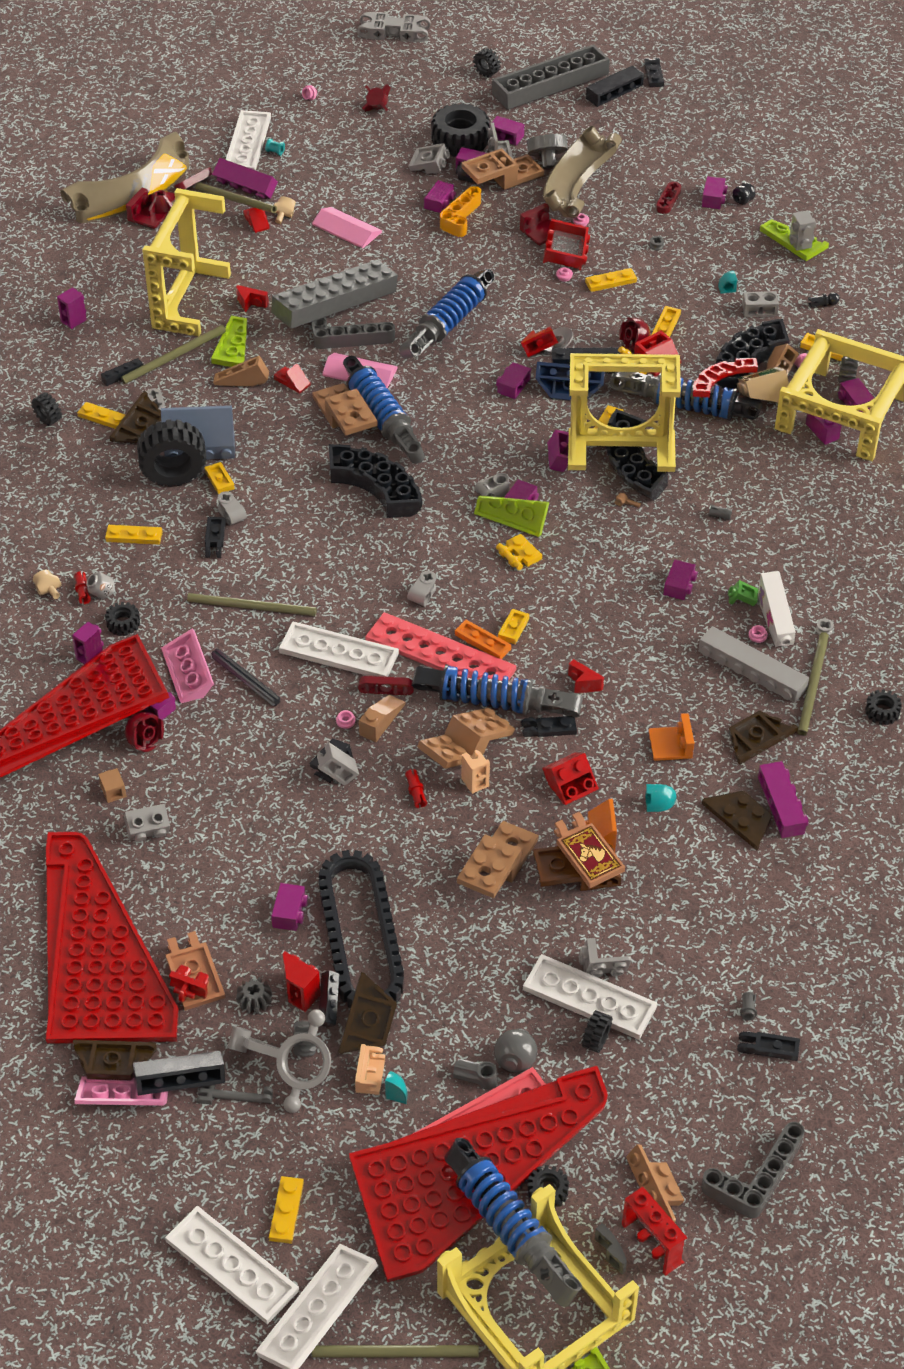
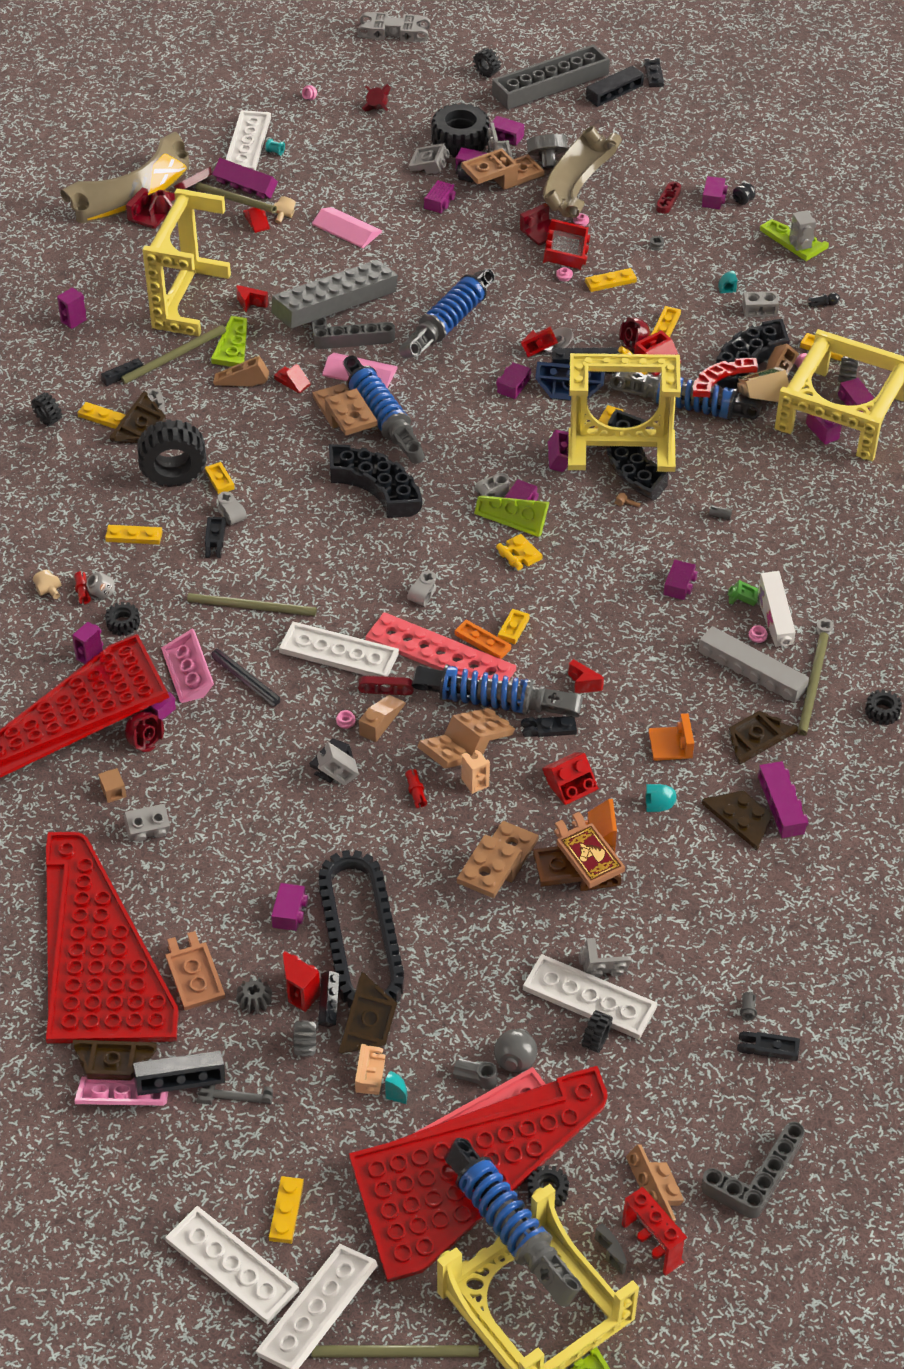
(188, 986): red hips -> none
(214, 424): sand blue slope -> none
(241, 1041): light grey piece -> none
(454, 216): light orange beam -> none

